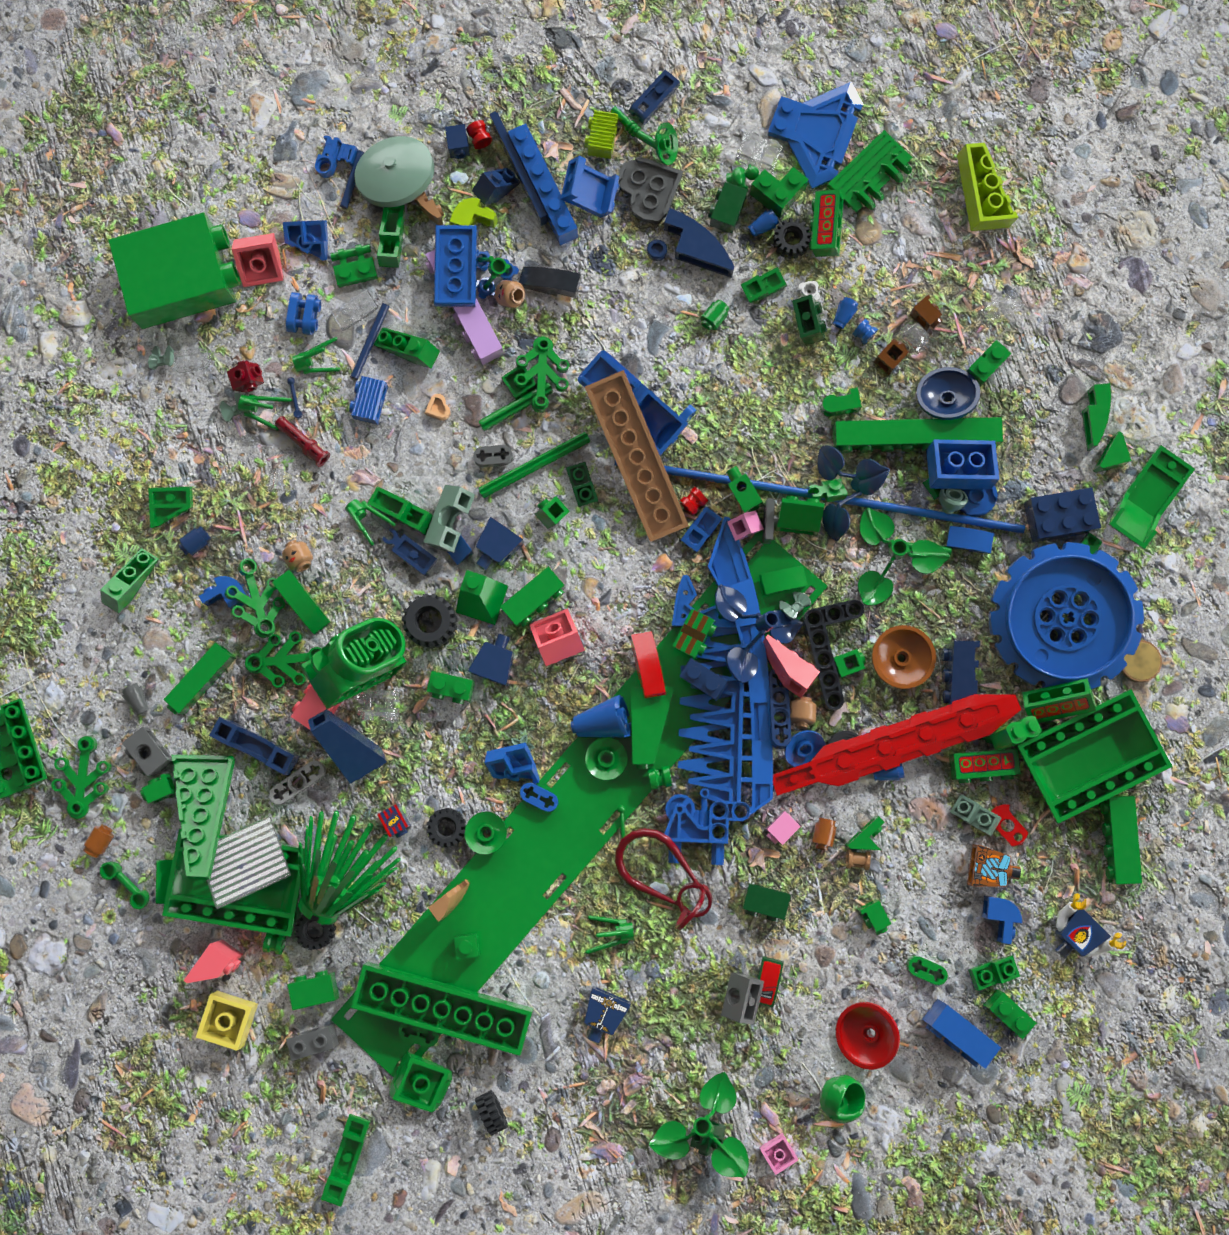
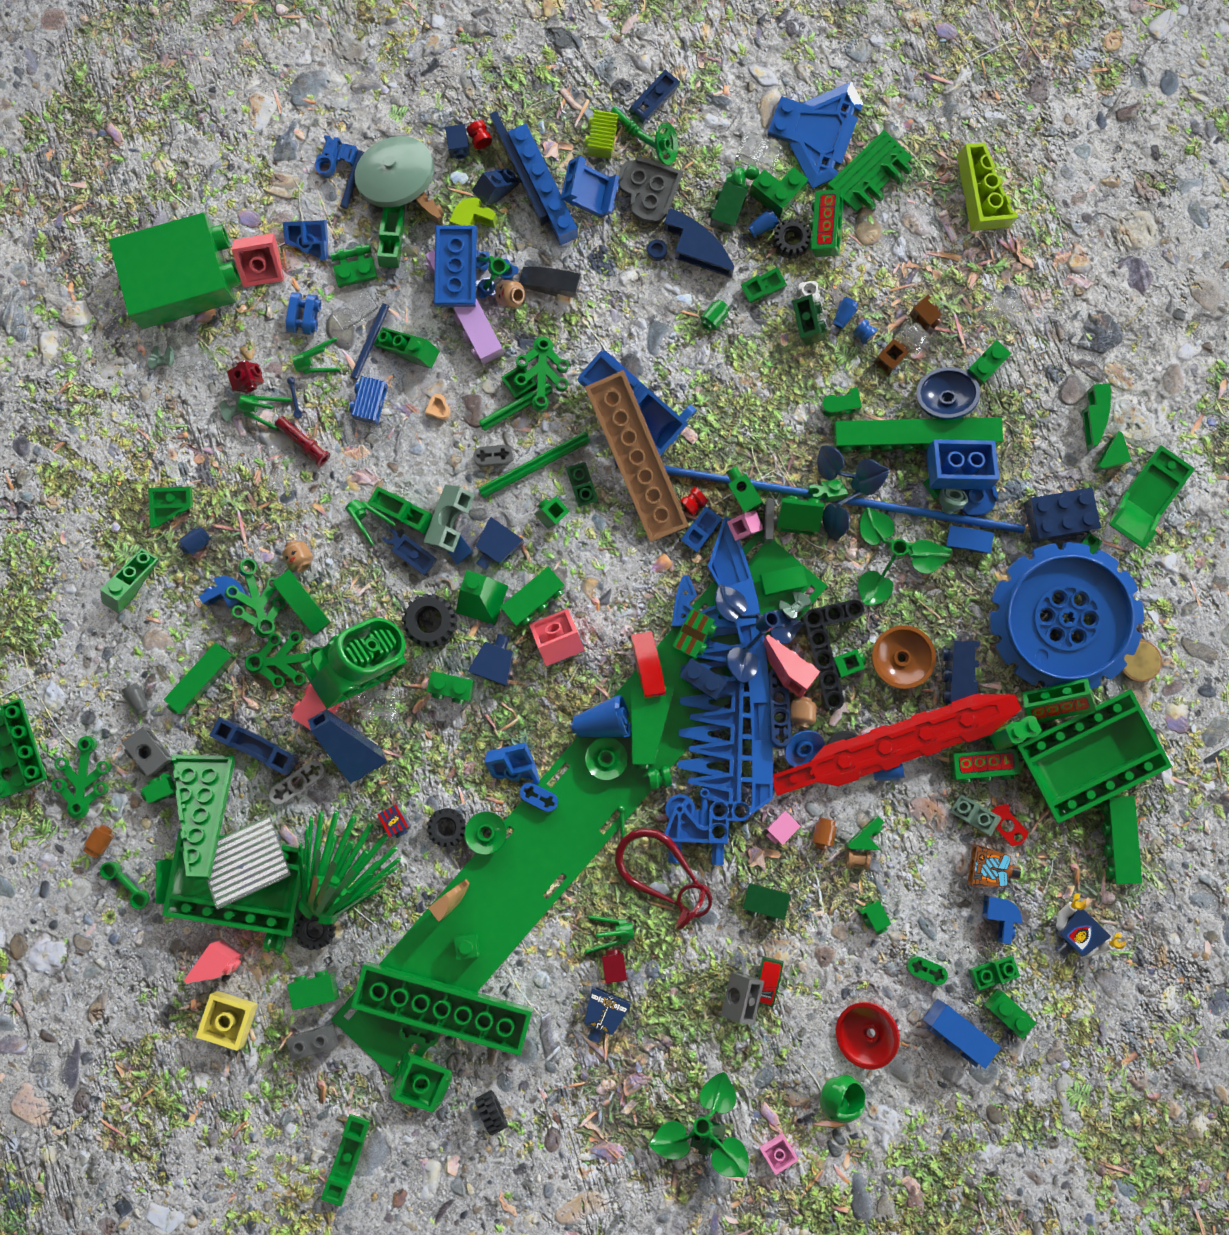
(614, 966): none -> dark red brick

